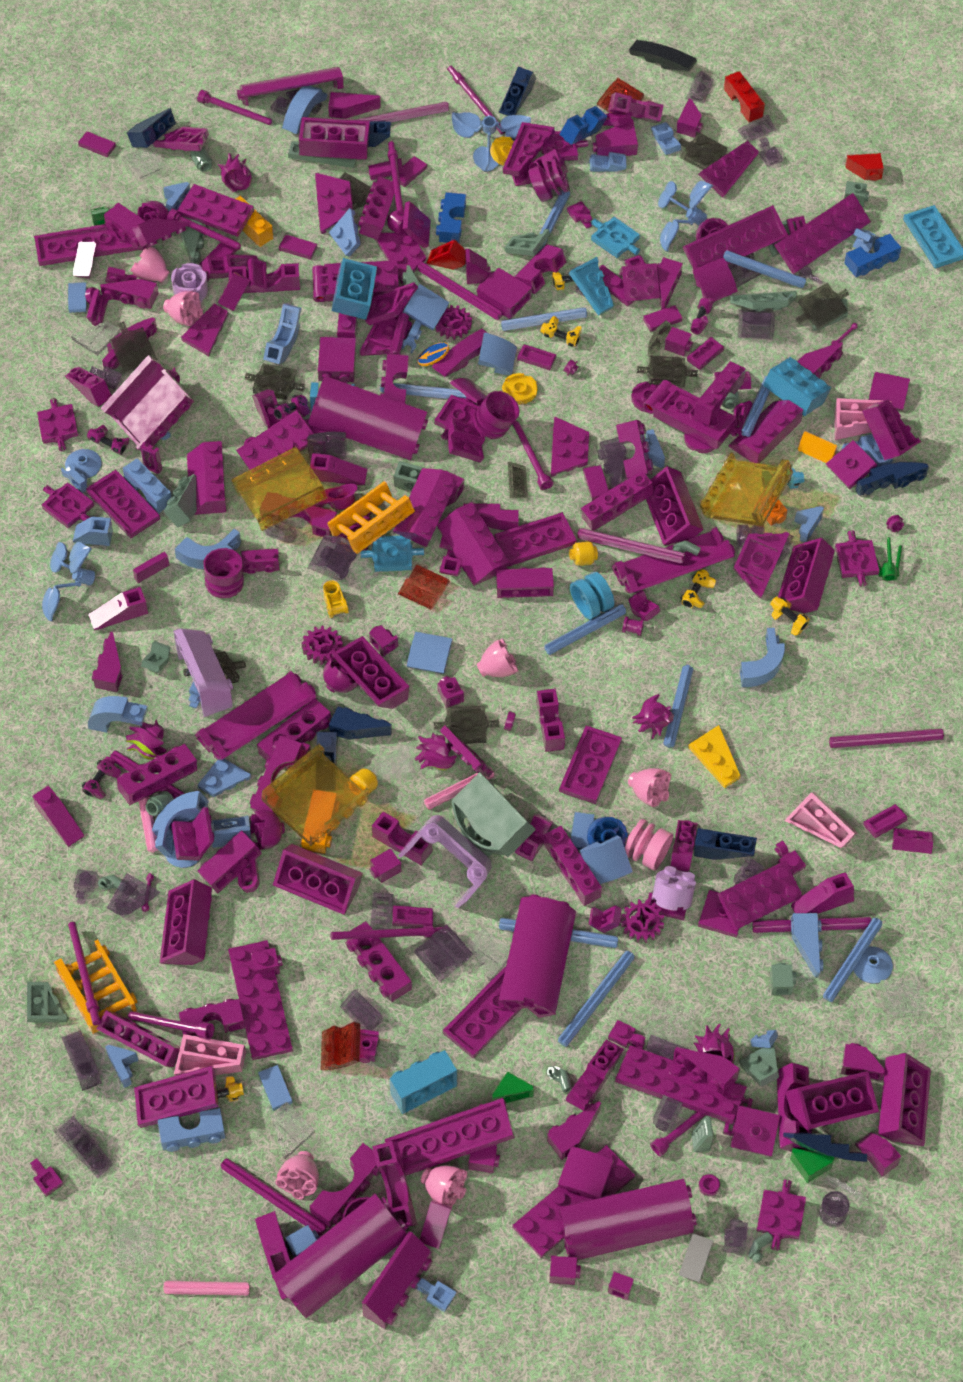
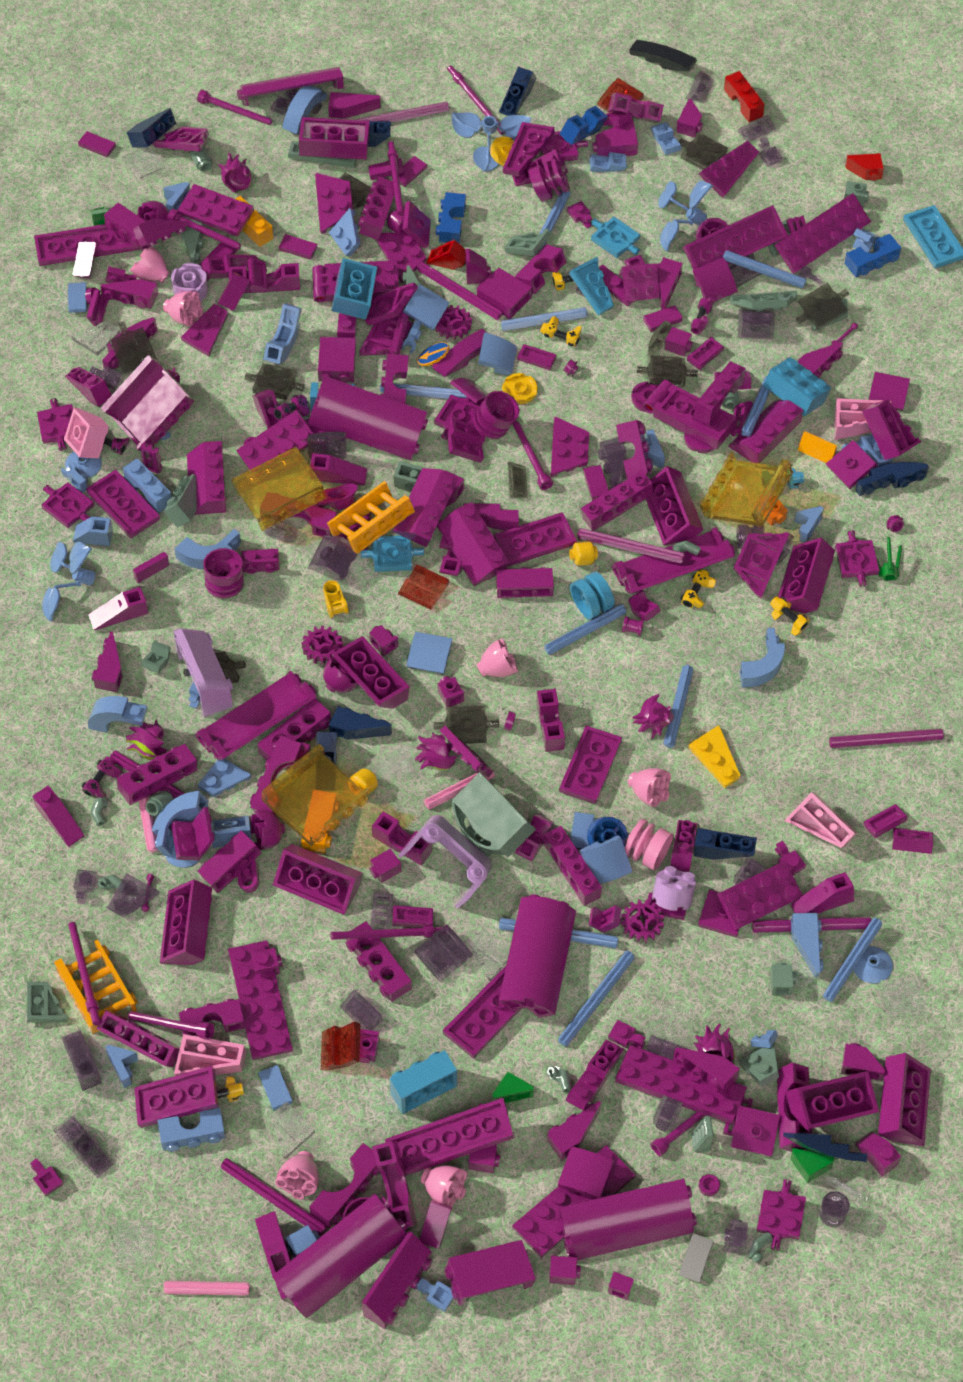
(86, 434): none -> bright pink slope
(98, 805): none -> sand green arm
(489, 1270): none -> magenta panel

